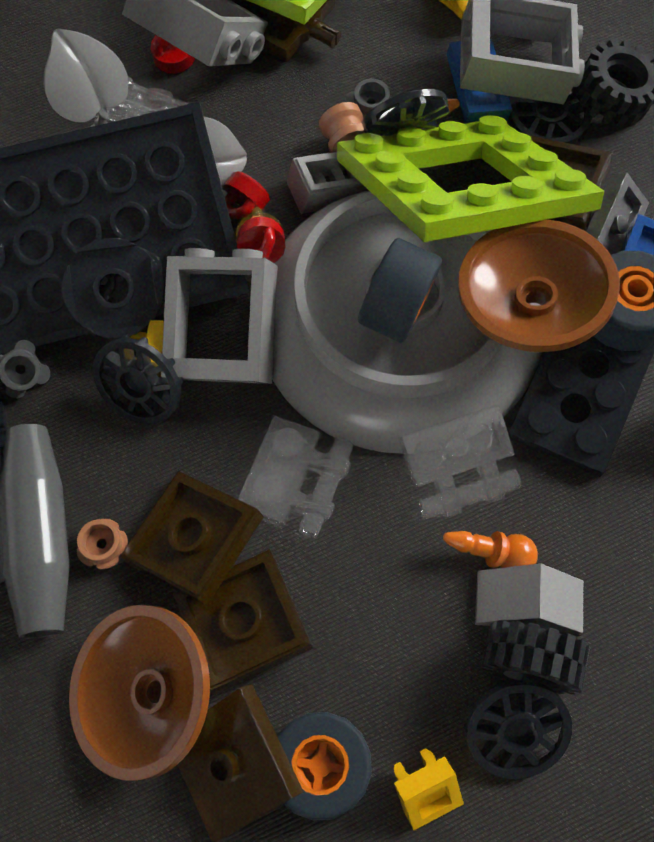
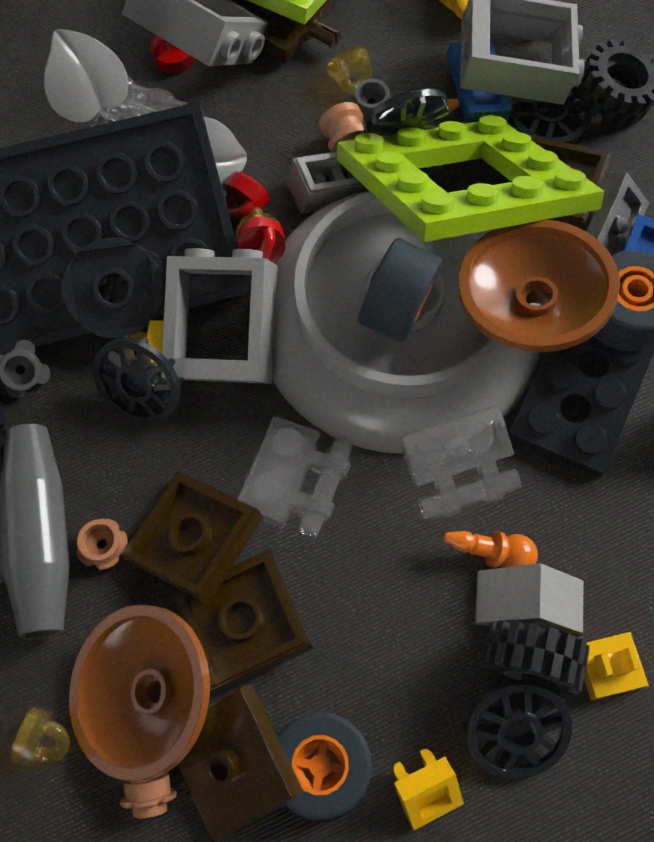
(31, 735): none -> clear yellow tile
(148, 796): none -> nougat plate
(348, 64): none -> clear yellow tile
(613, 667): none -> yellow tile

